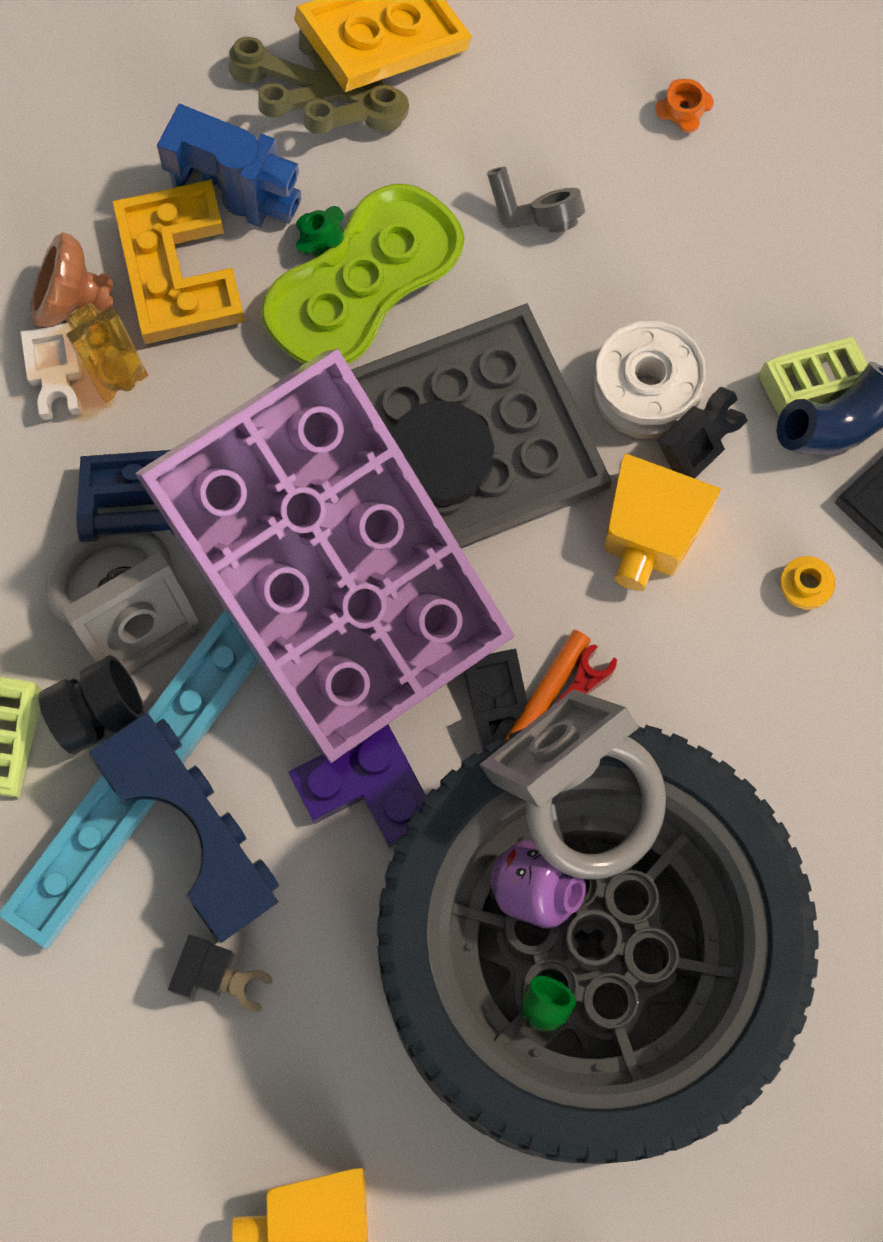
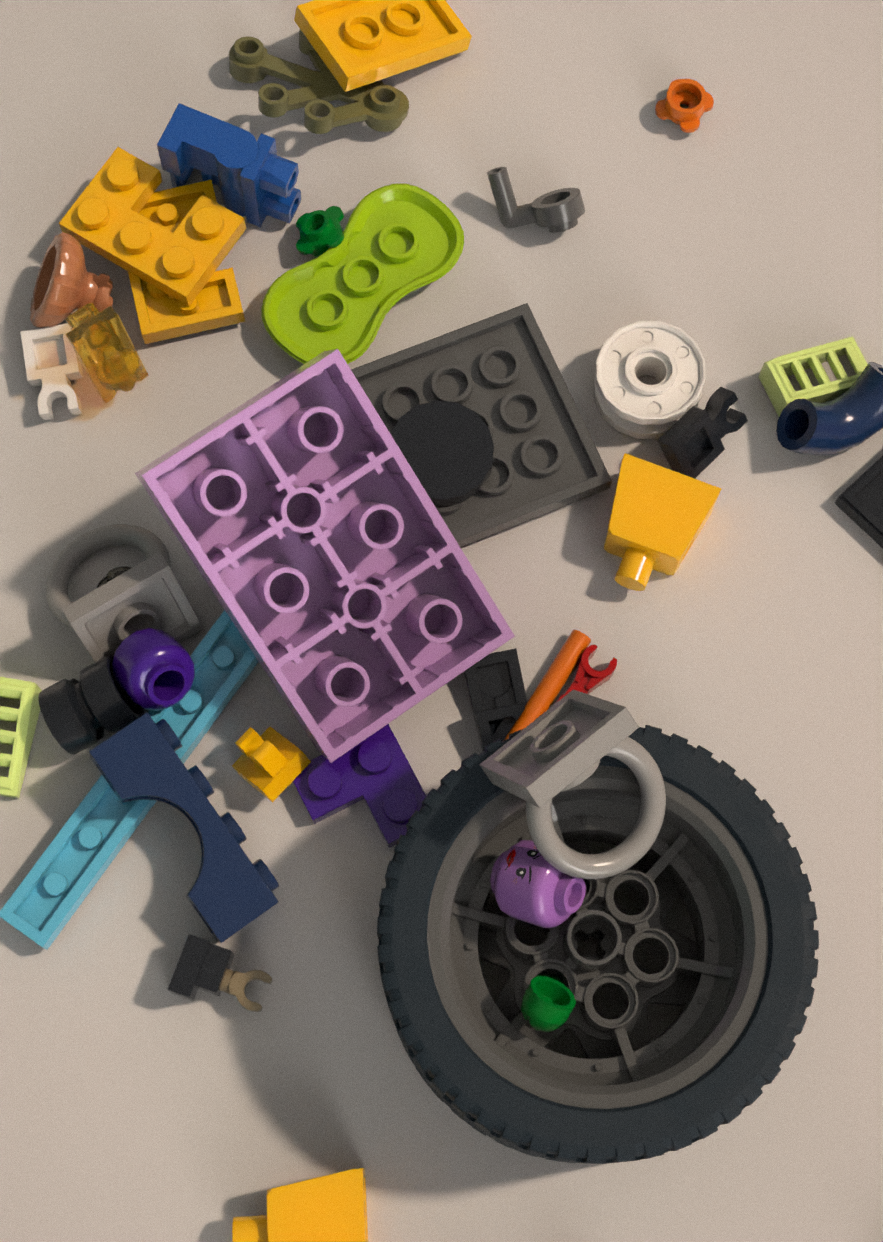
(110, 224): none -> yellow plate
(110, 483): dark blue plate -> none
(153, 669): none -> dark purple head
(269, 761): none -> yellow tile
(800, 595): yellow plate -> none

